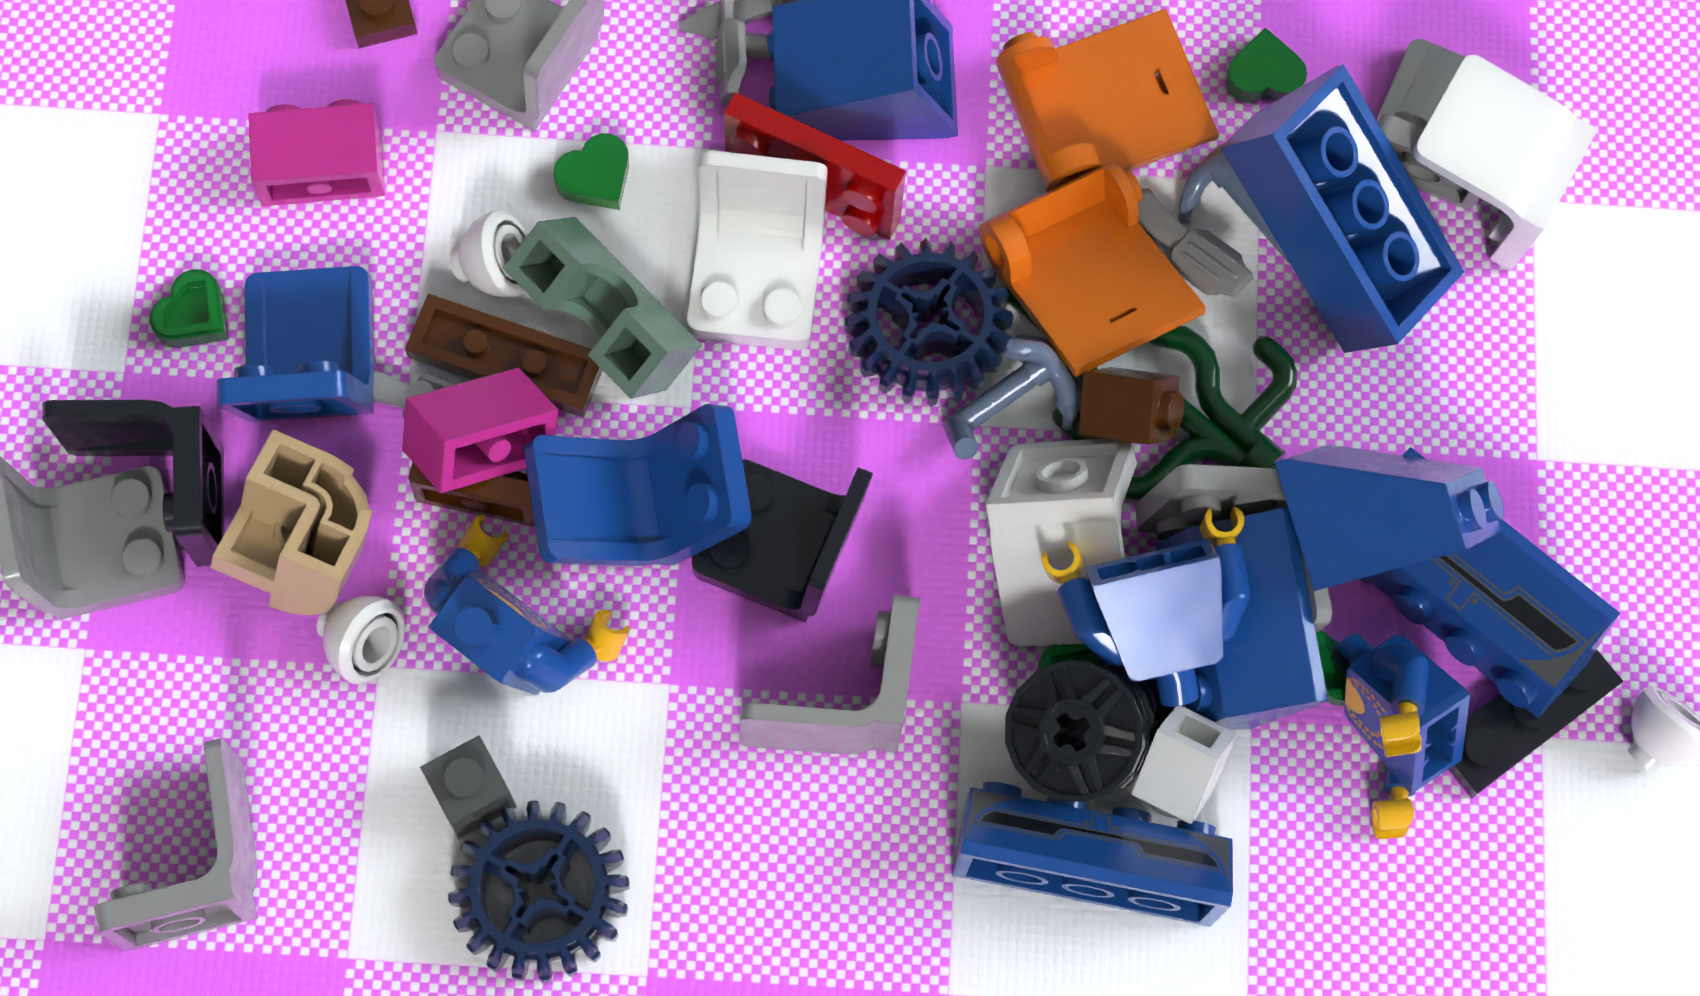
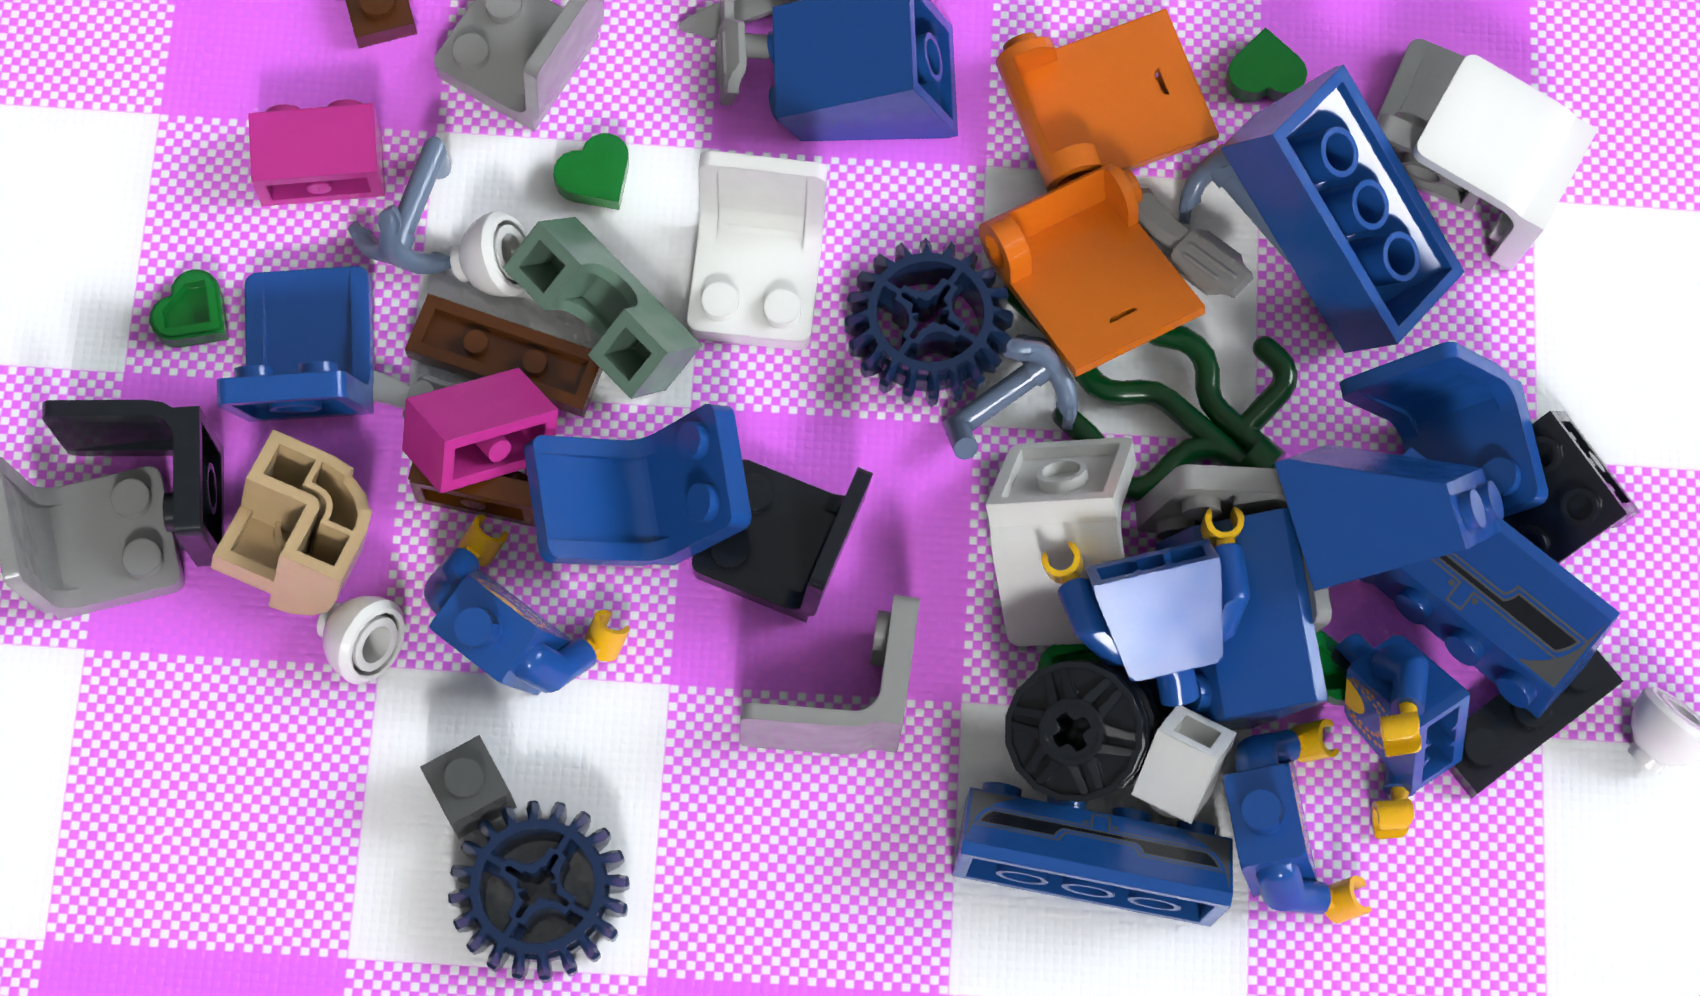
(218, 899): light grey piece -> none
(399, 224): none -> sand blue piece
(859, 185): red plate -> none
(1130, 405): reddish brown brick -> none
(1273, 828): none -> blue torso
(1458, 412): none -> blue piece
(1581, 492): none -> black bracket

